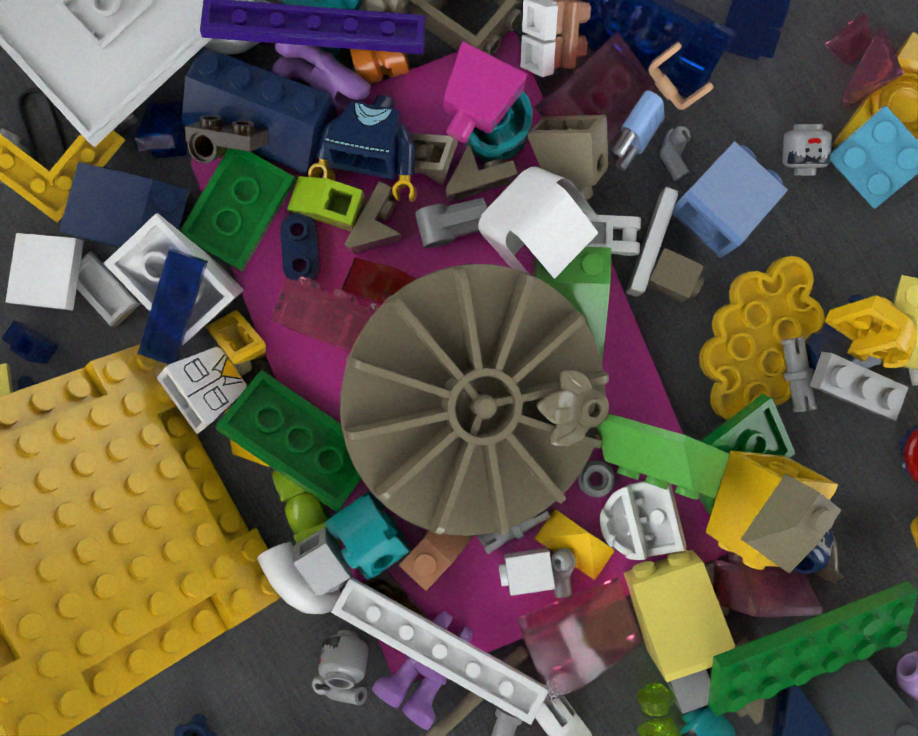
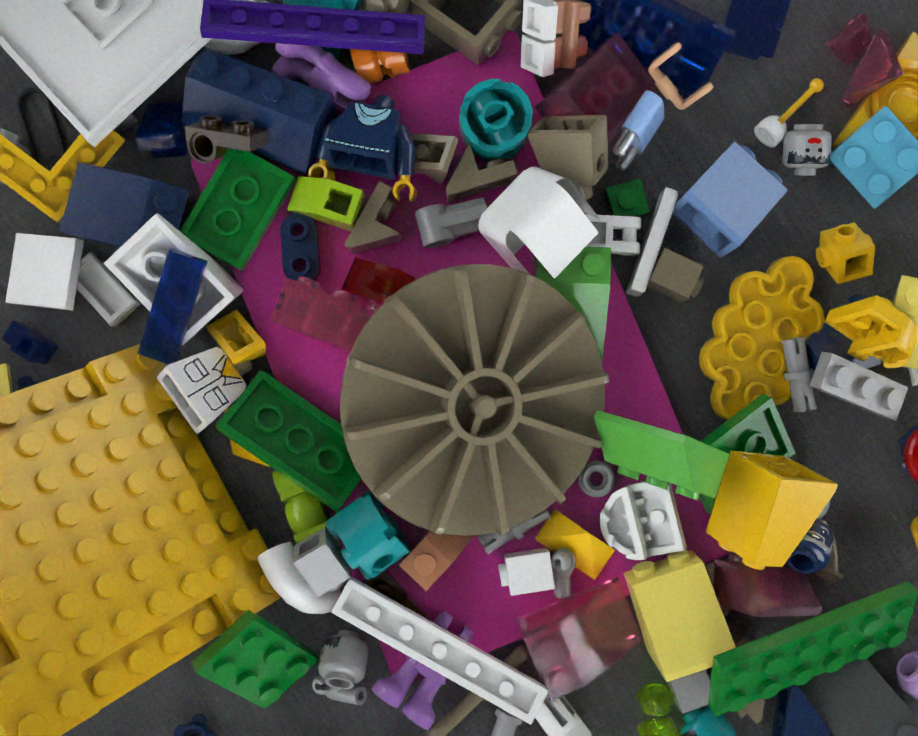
(255, 660): none -> green plate
(480, 92): dark pink torso -> none
(570, 408): dark tan plate -> none
(627, 199): none -> green plate
(672, 150): light grey arm -> none
(773, 128): none -> hinge
(791, 523): dark tan slope -> none
(846, 253): none -> yellow brick

